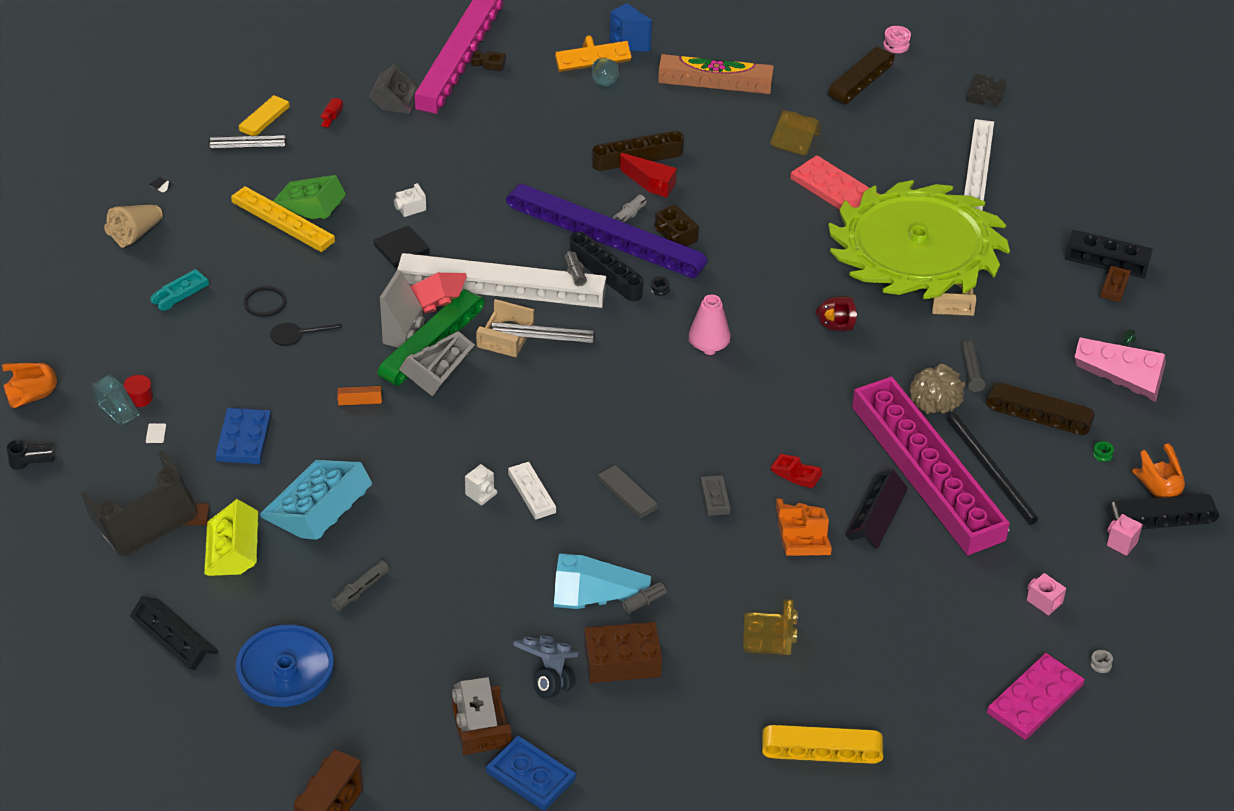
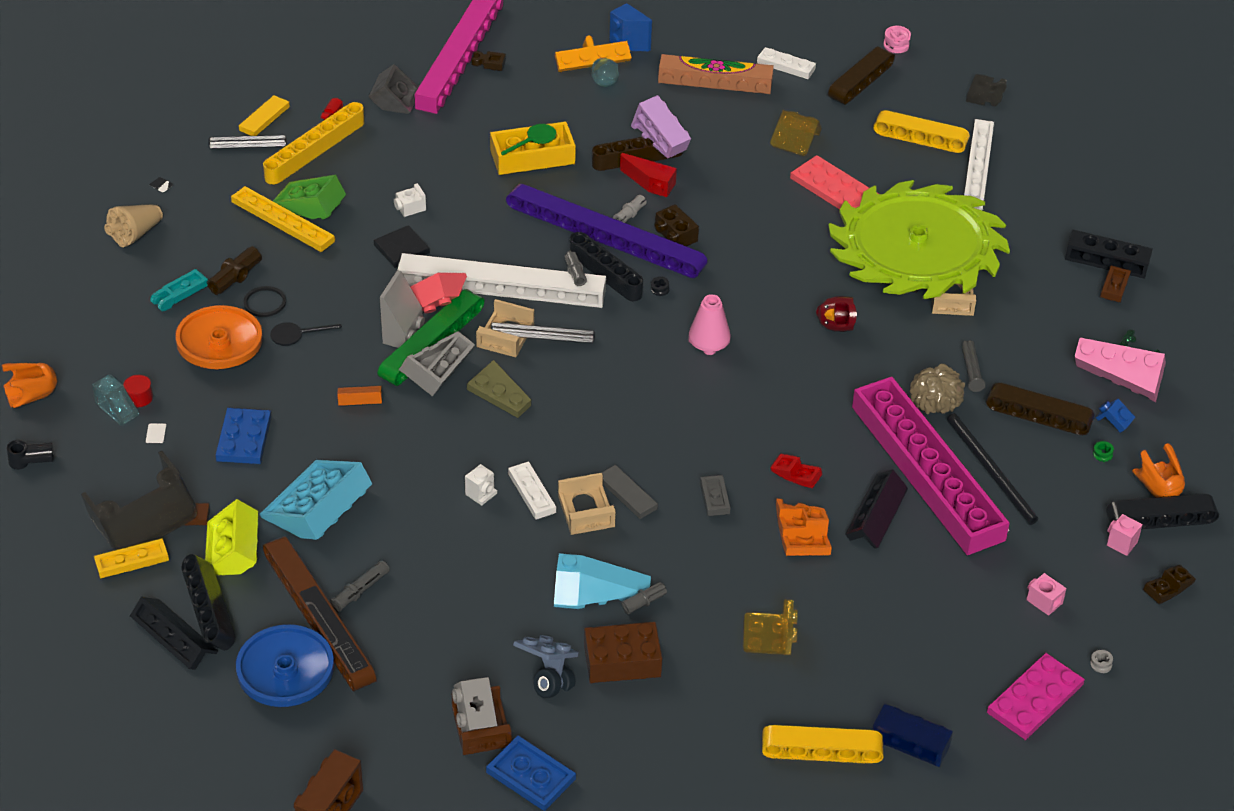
(131, 558): none -> yellow plate
(208, 602): none -> black beam
(218, 337): none -> orange dish
(234, 270): none -> dark brown piece
(313, 143): none -> yellow beam
(319, 612): none -> reddish brown beam
(500, 390): none -> olive wing
(531, 155): none -> yellow brick
(538, 134): none -> green piece
(587, 520): none -> tan panel
(661, 127): none -> lavender wedge
(787, 63): none -> white plate
(913, 735): none -> clear blue brick
(921, 131): none -> yellow beam
(1117, 414): none -> blue bracket
(1170, 584): none -> dark brown slope

